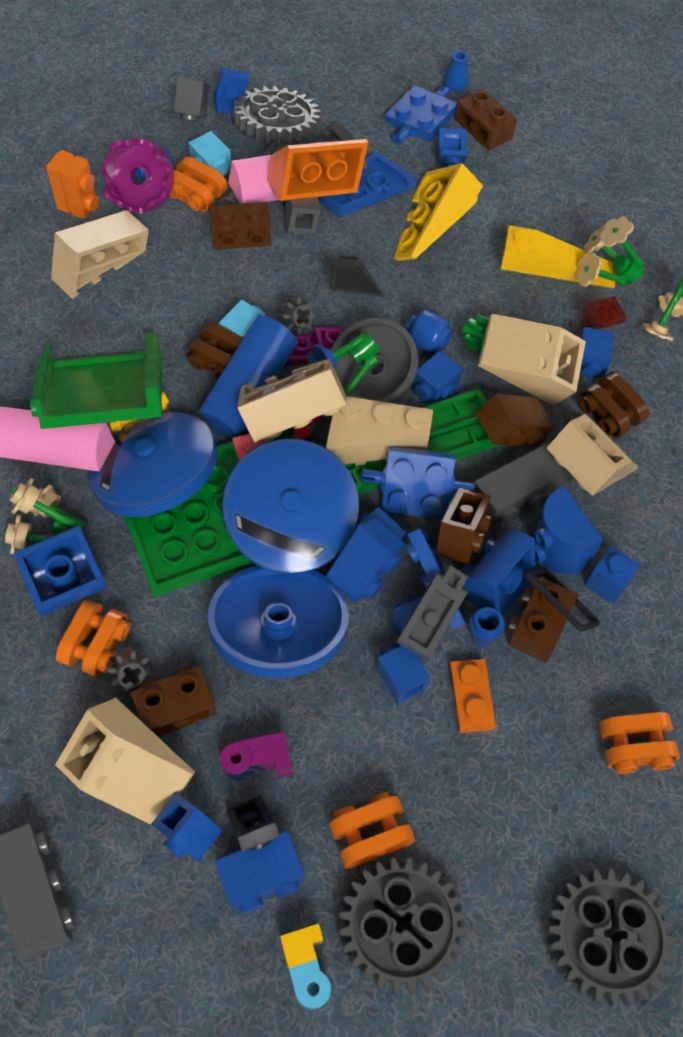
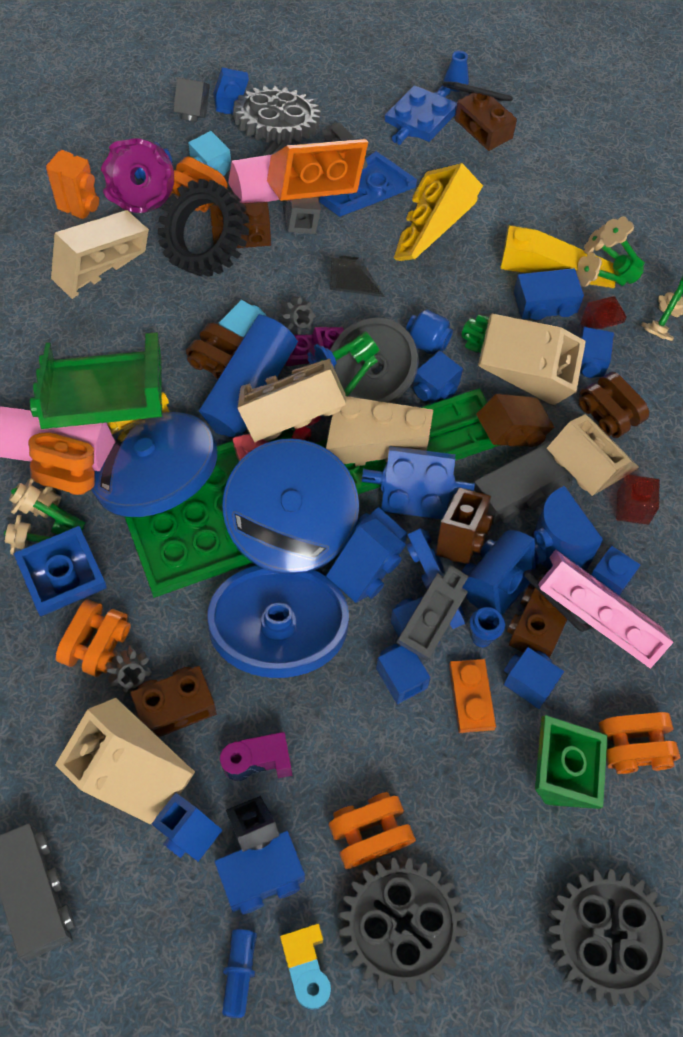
(62, 463): none -> orange brick
(182, 207): none -> black tyre
(239, 973): none -> blue axle
(452, 146): blue bracket -> none
(471, 89): none -> black piece
(532, 676): none -> blue brick
(548, 294): none -> blue brick
(570, 765): none -> green slope
(605, 610): none -> bright pink fence
(638, 499): none -> clear red brick

